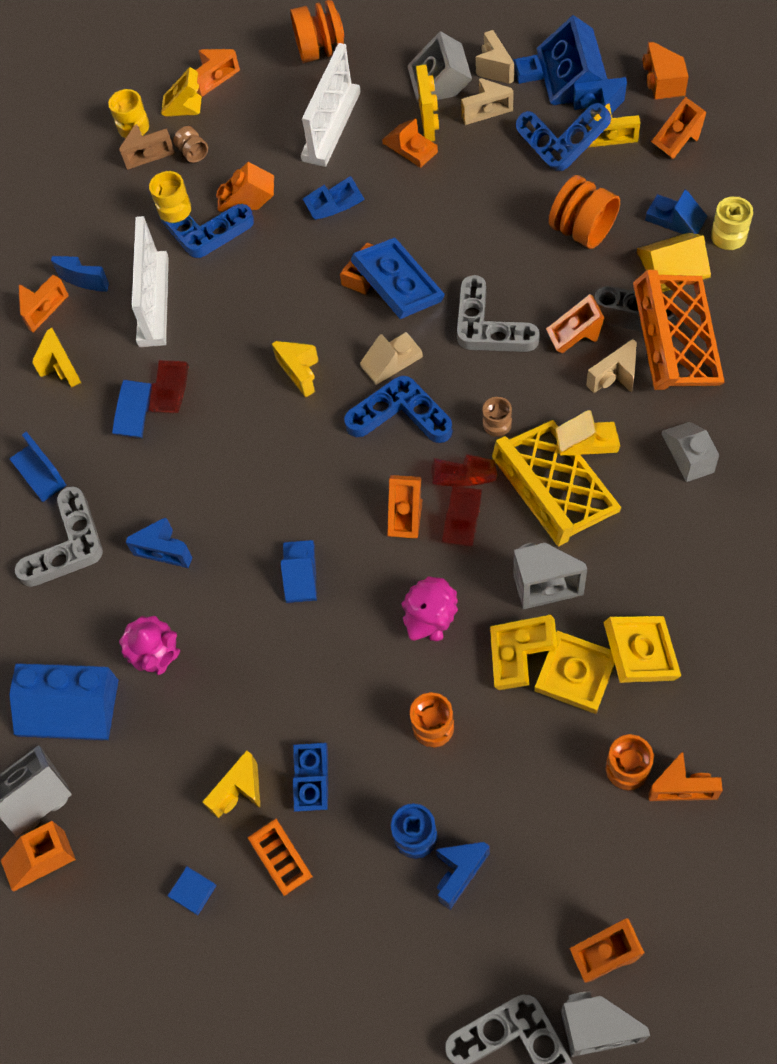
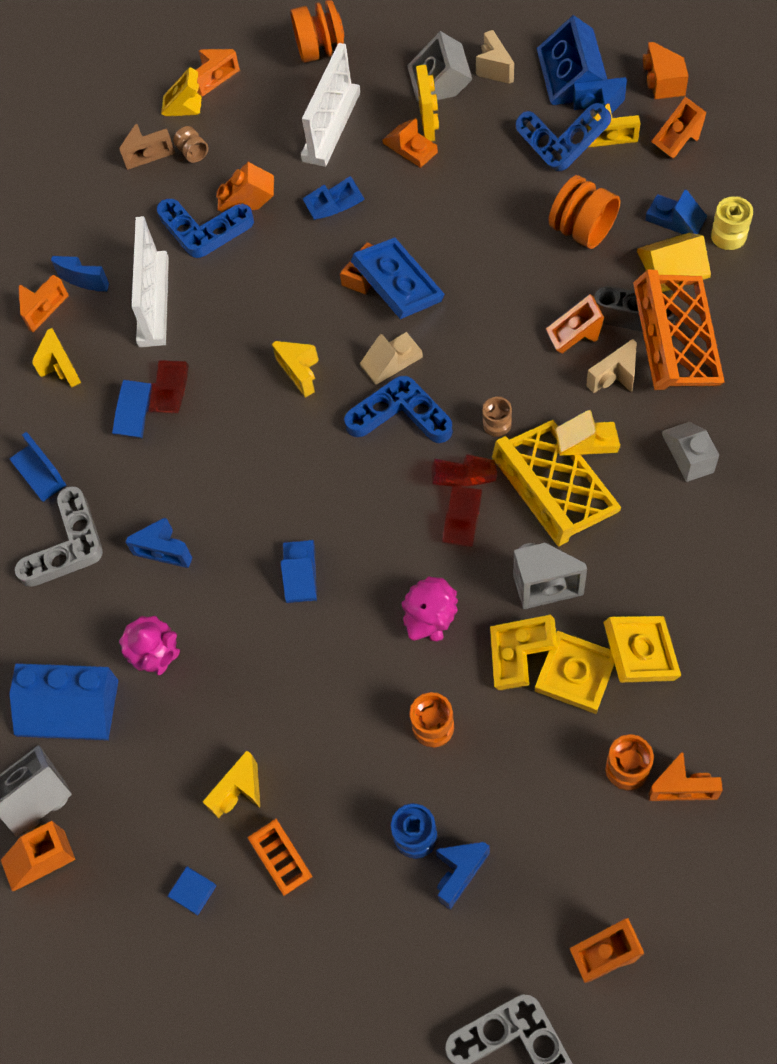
(127, 111): yellow wheel -> none
(170, 196): yellow wheel -> none
(311, 777): blue slope -> none
(404, 506): orange slope -> none
(484, 329): light grey beam -> none
(490, 102): tan slope -> none
(528, 69): blue tile -> none
(598, 1025): light grey slope -> none

